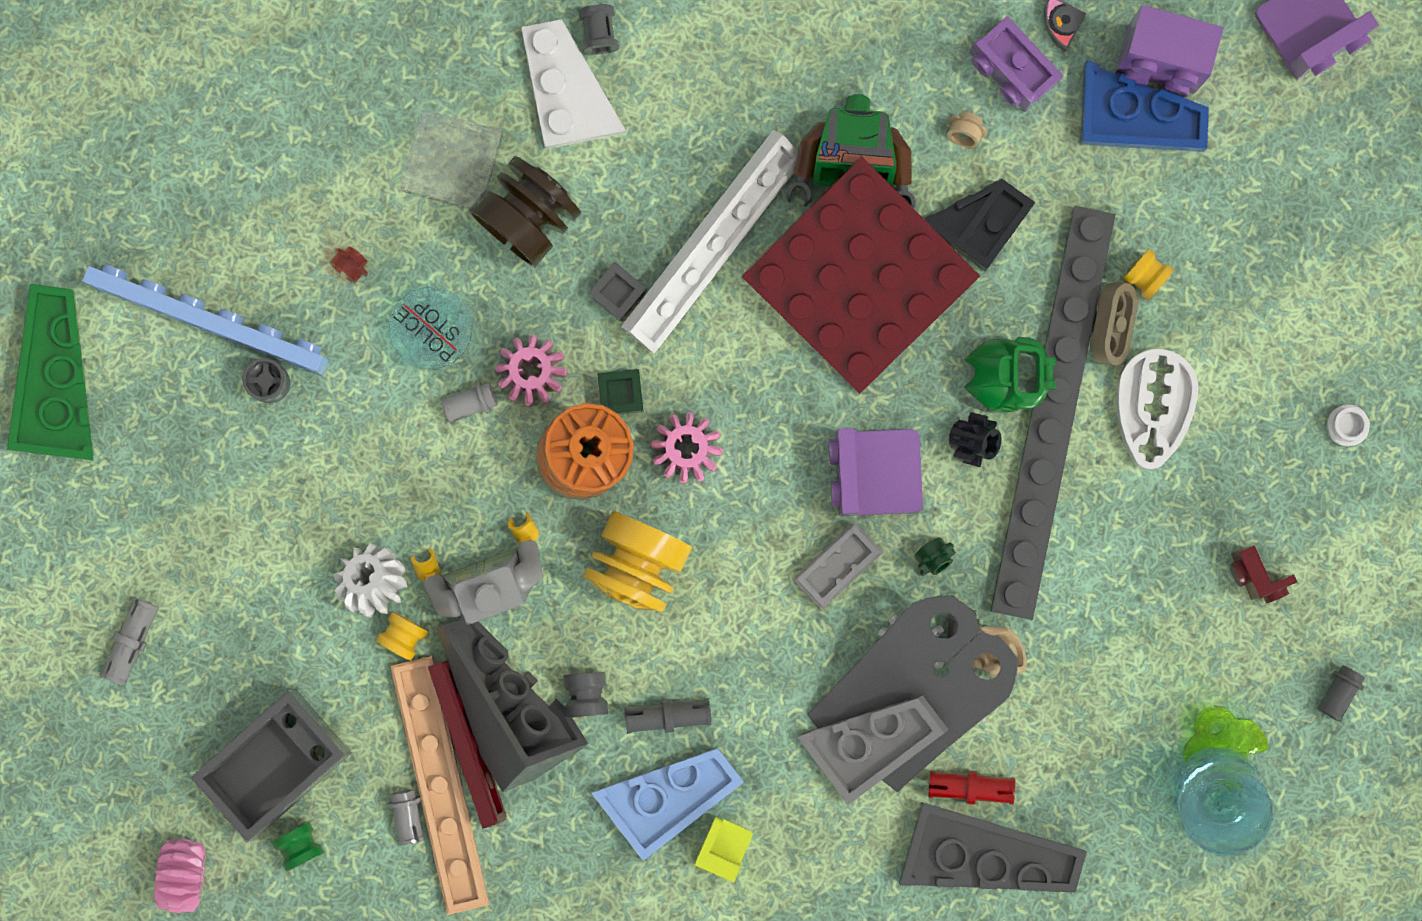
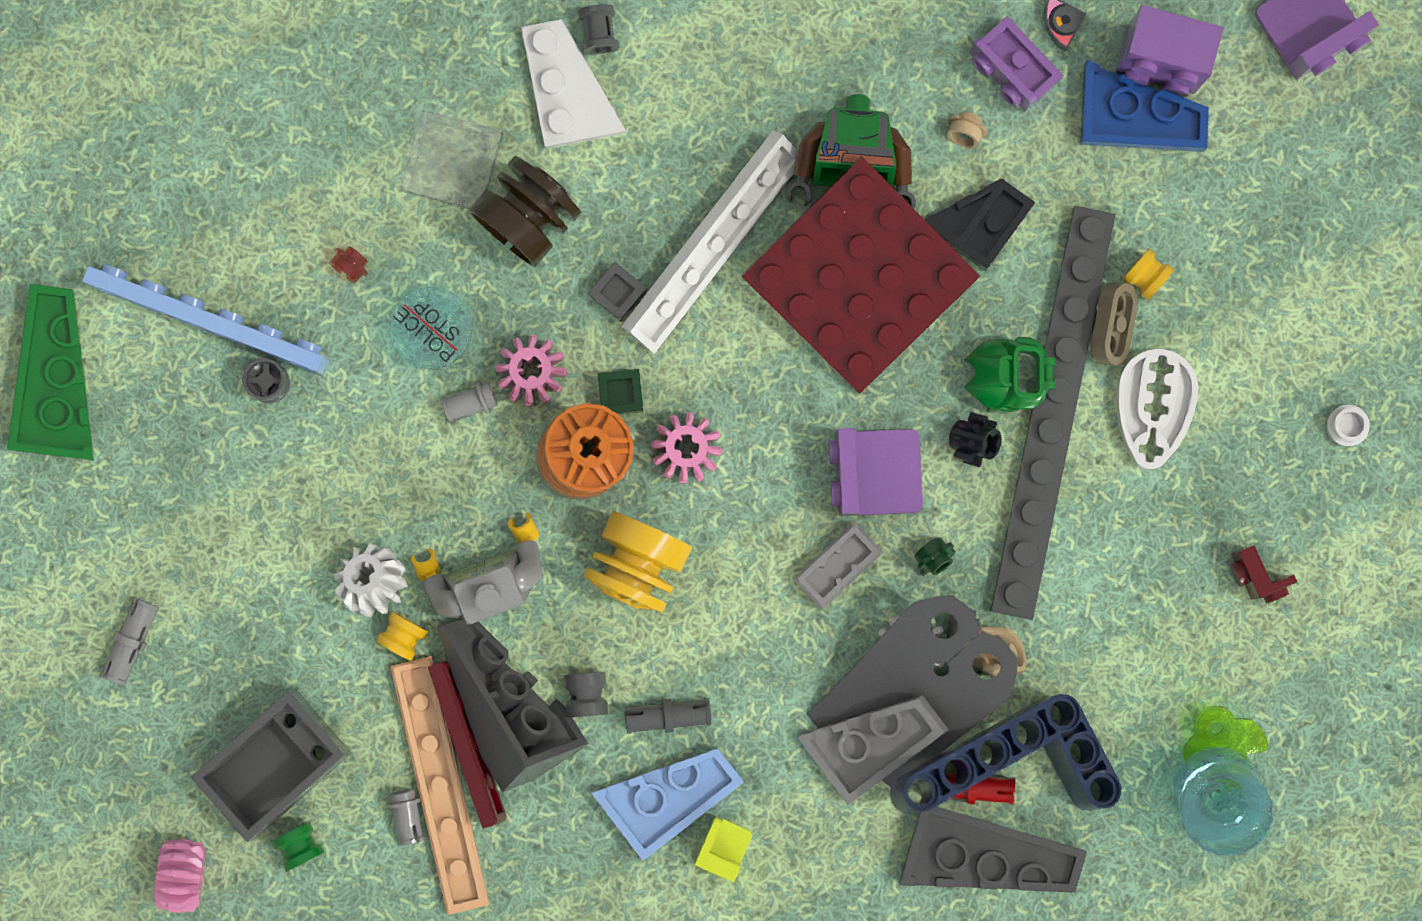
(1007, 750): none -> dark blue beam
(1341, 693): dark grey pin -> none

